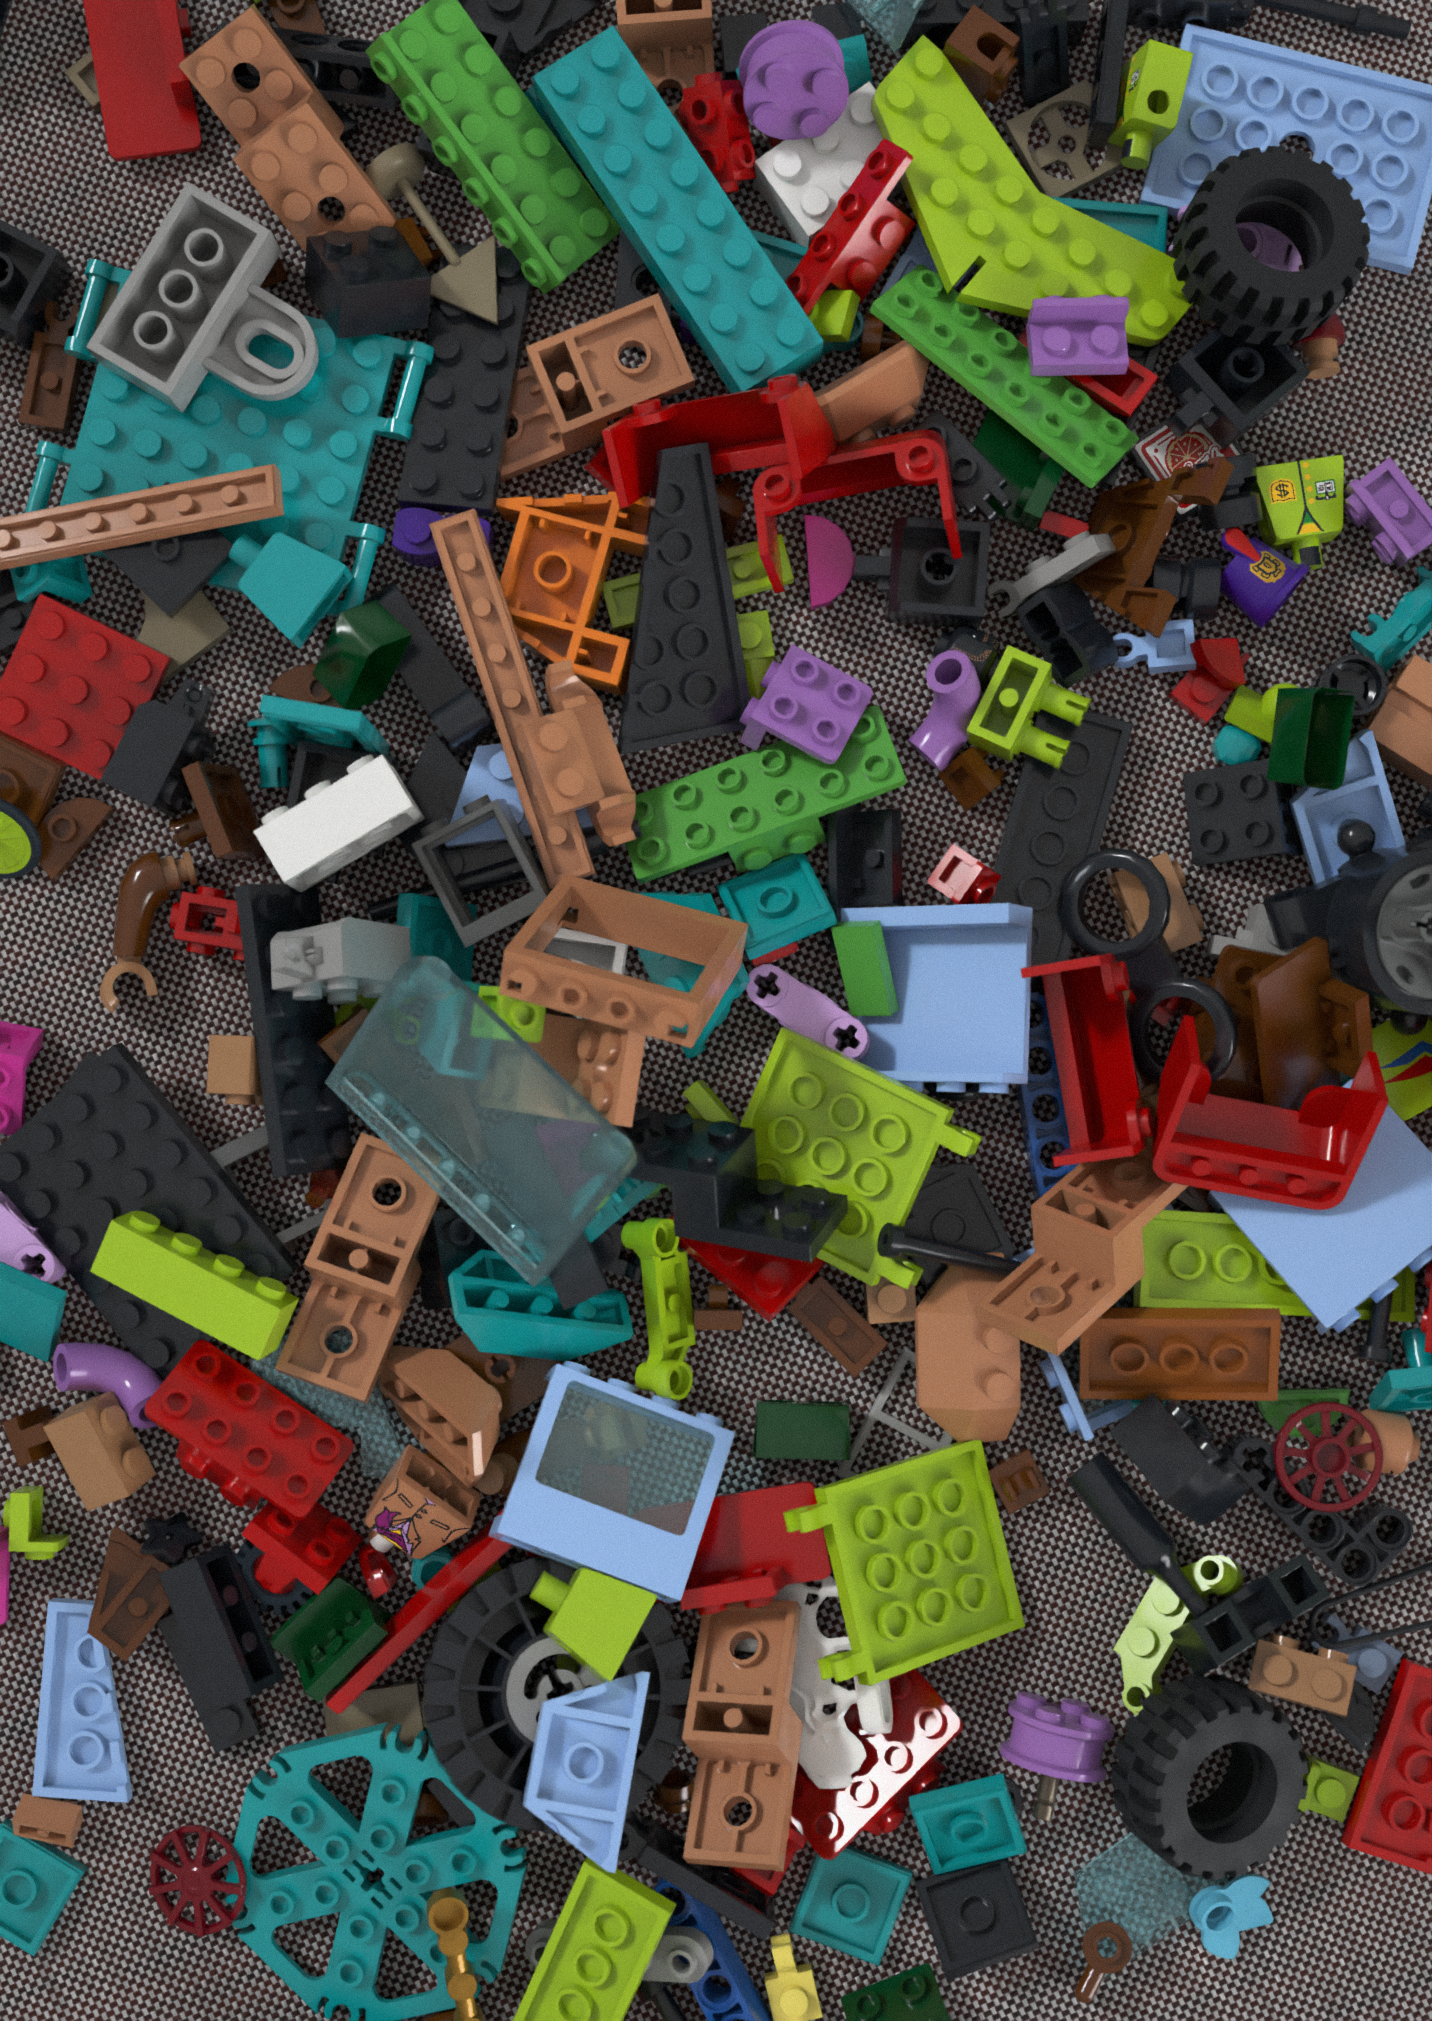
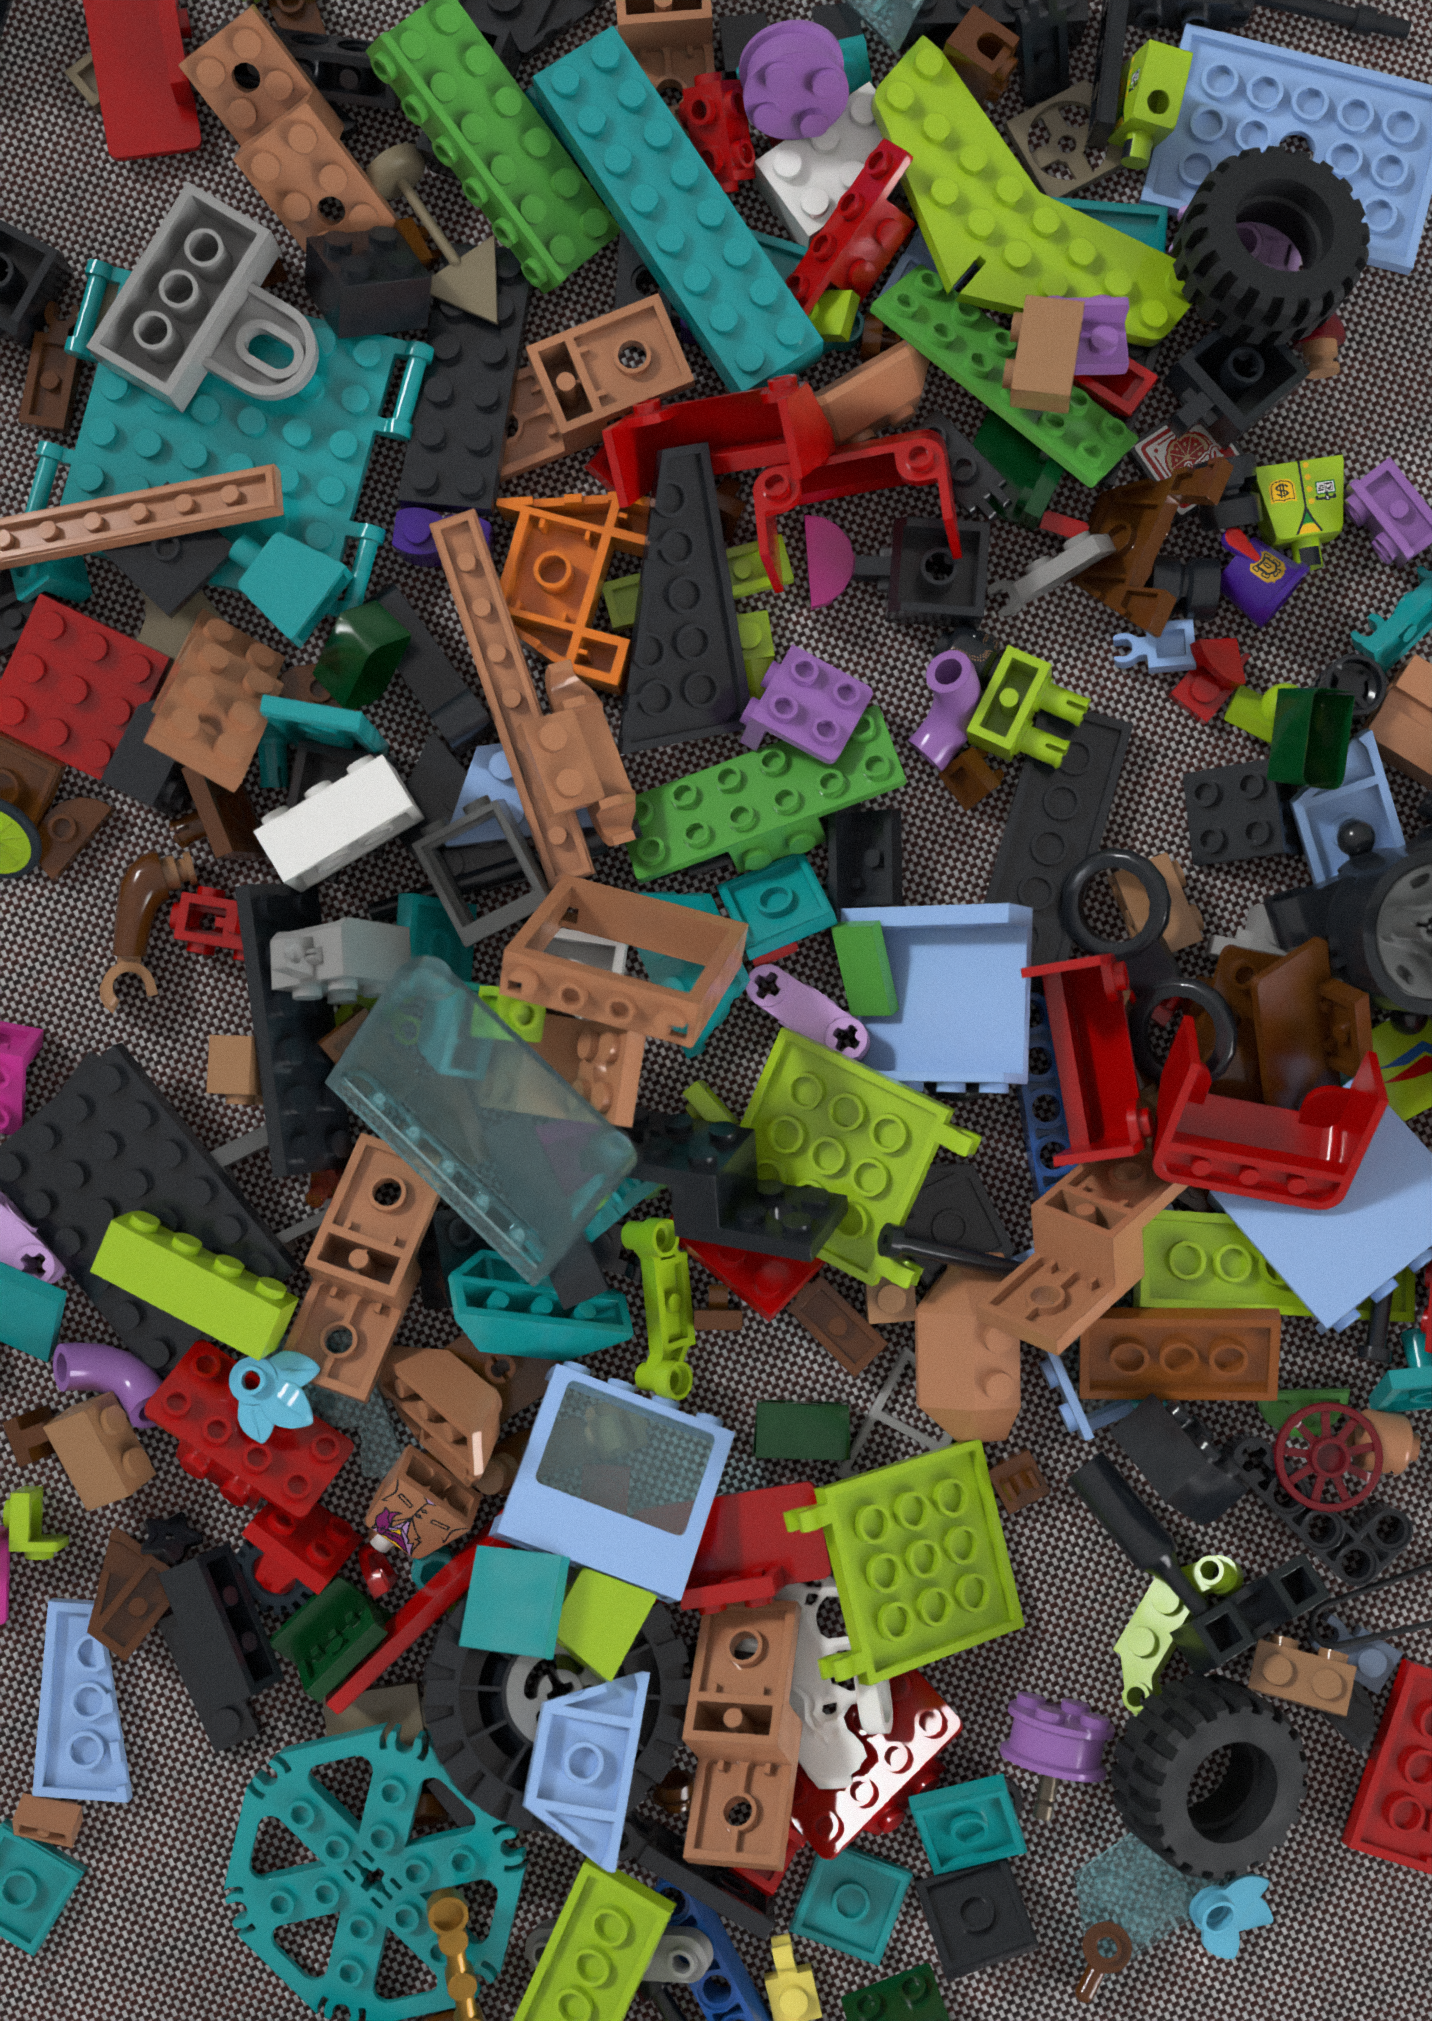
(196, 1880): dark red wheel -> none
(214, 699): none -> nougat bracket
(278, 1396): none -> medium azure plate
(514, 1602): none -> teal tile
(964, 878): bracket -> none
(1045, 354): none -> medium nougat brick
(1065, 630): black brick -> none
(1235, 746): teal tile -> none
(1328, 1788): lime bracket -> none

